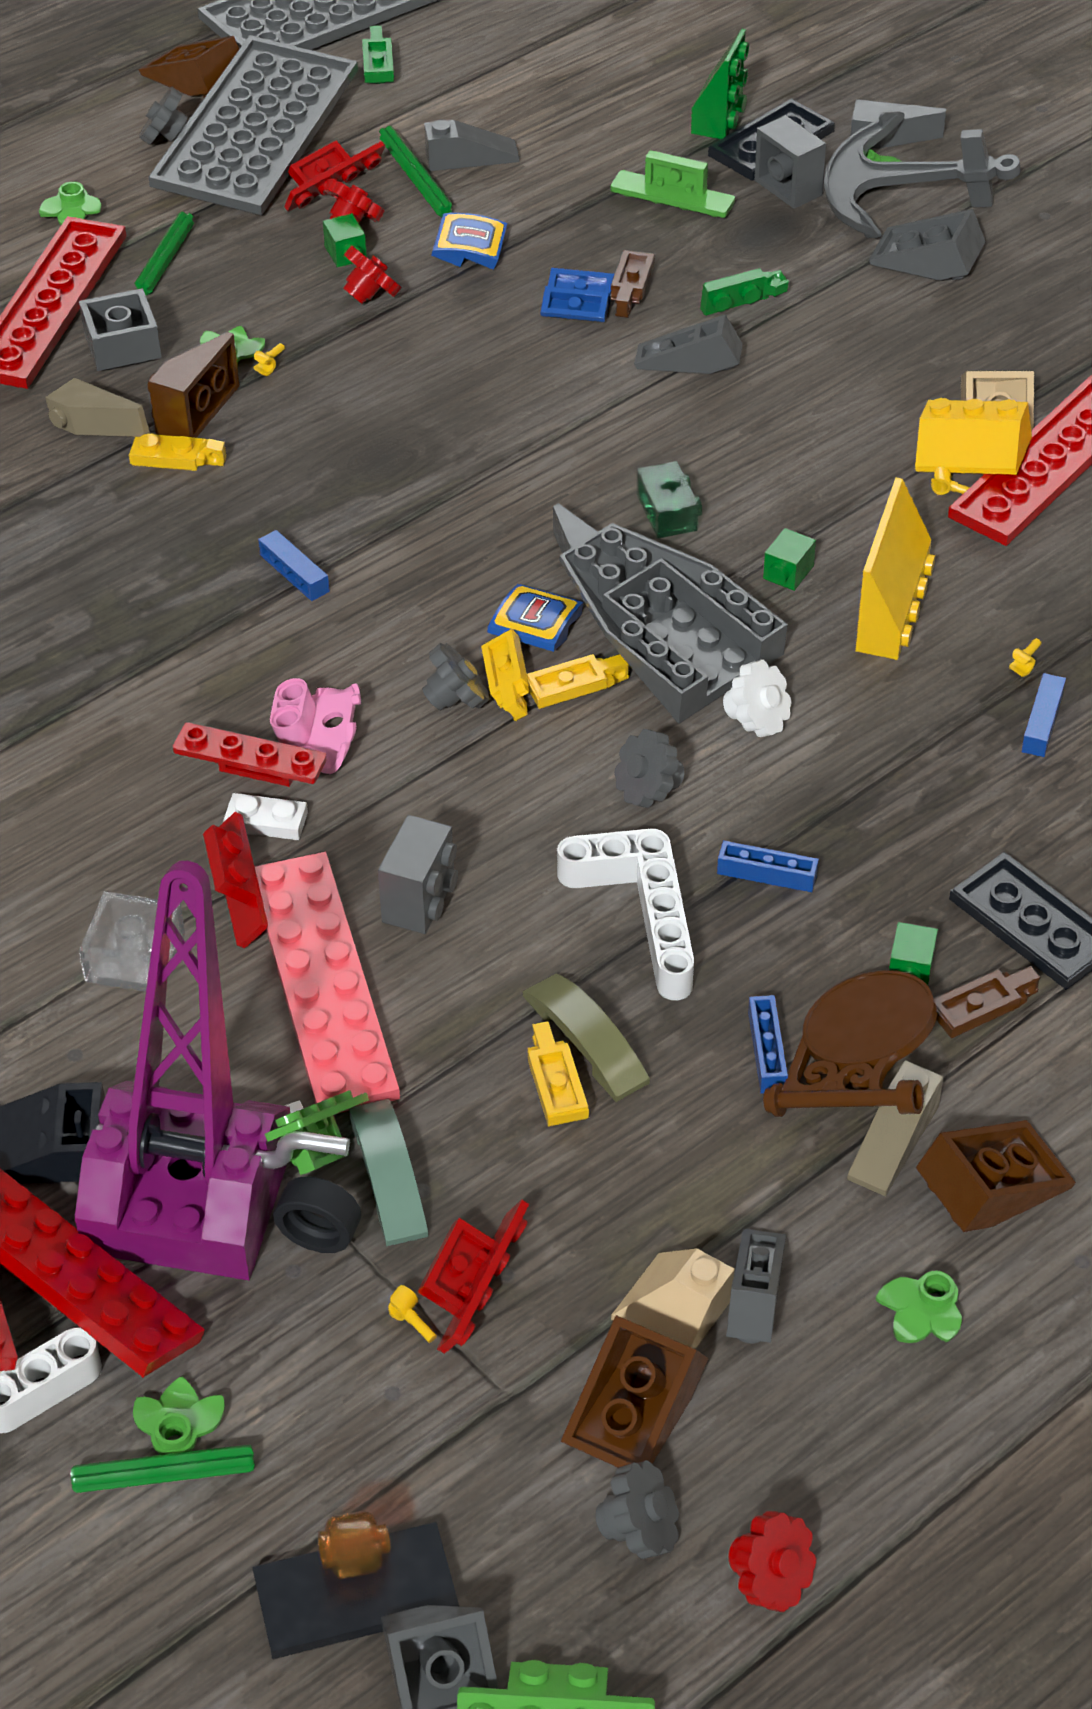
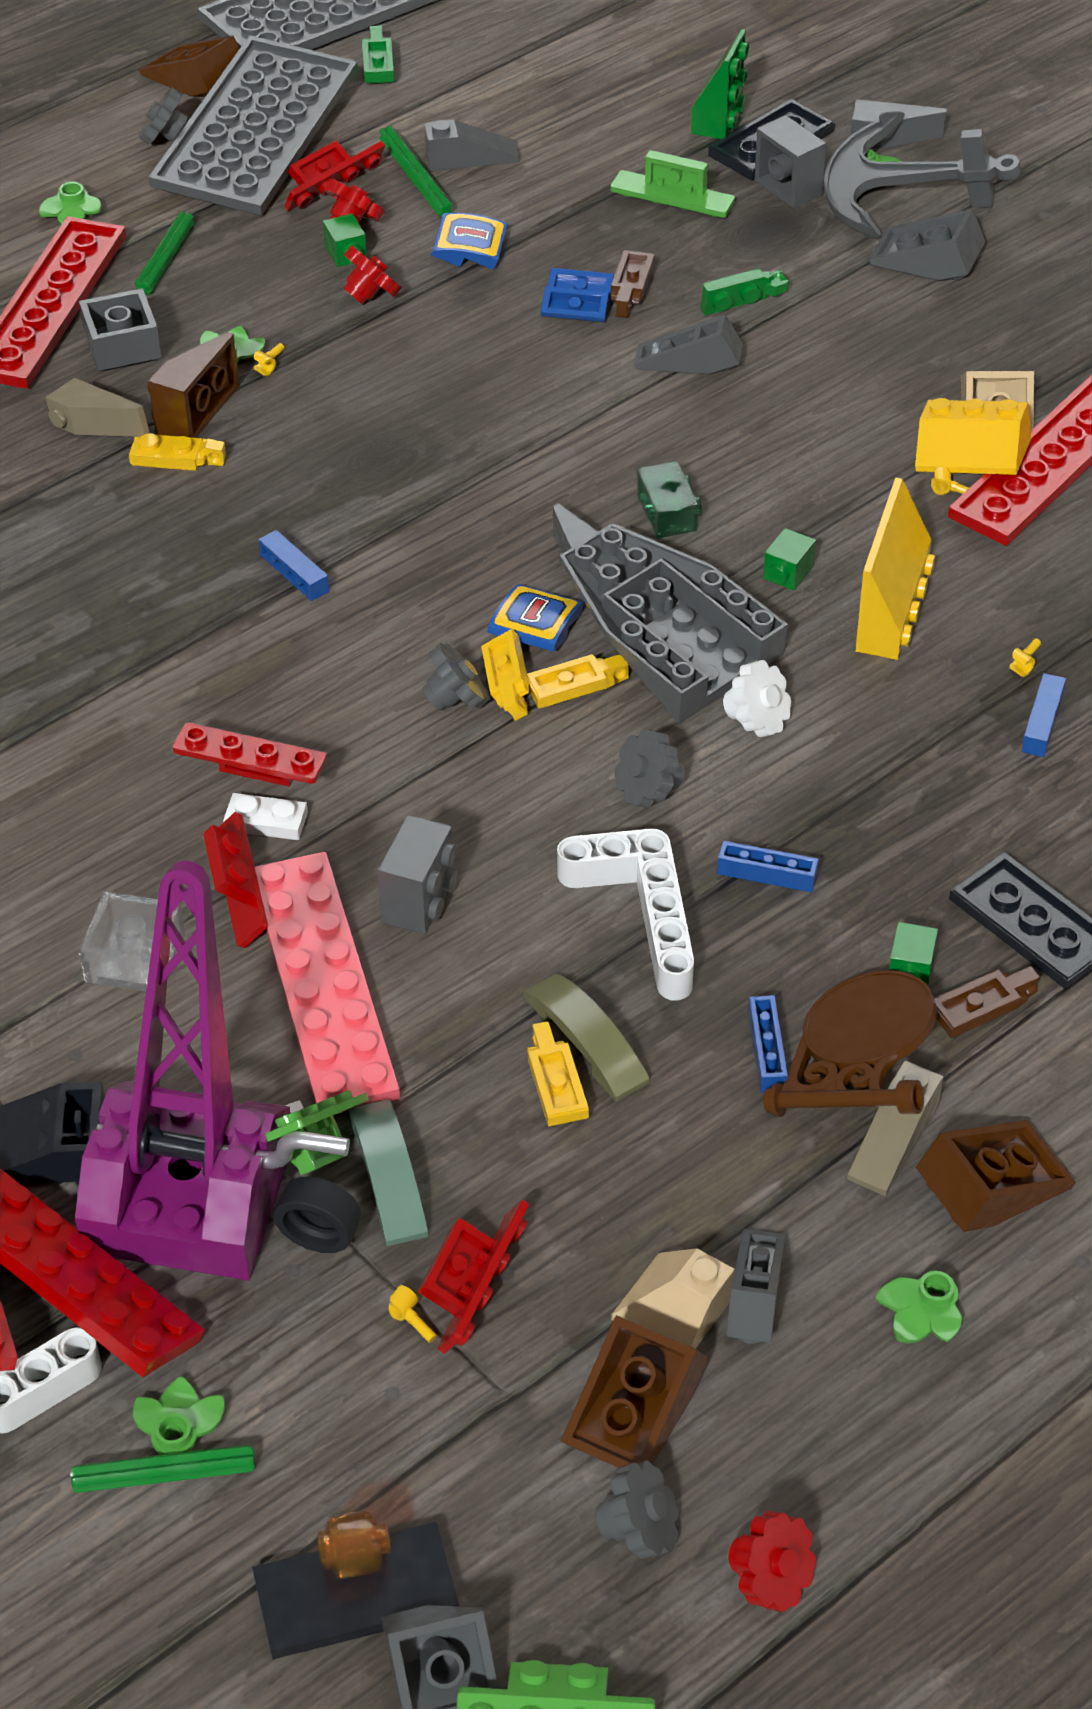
(301, 719): bright pink piece -> none

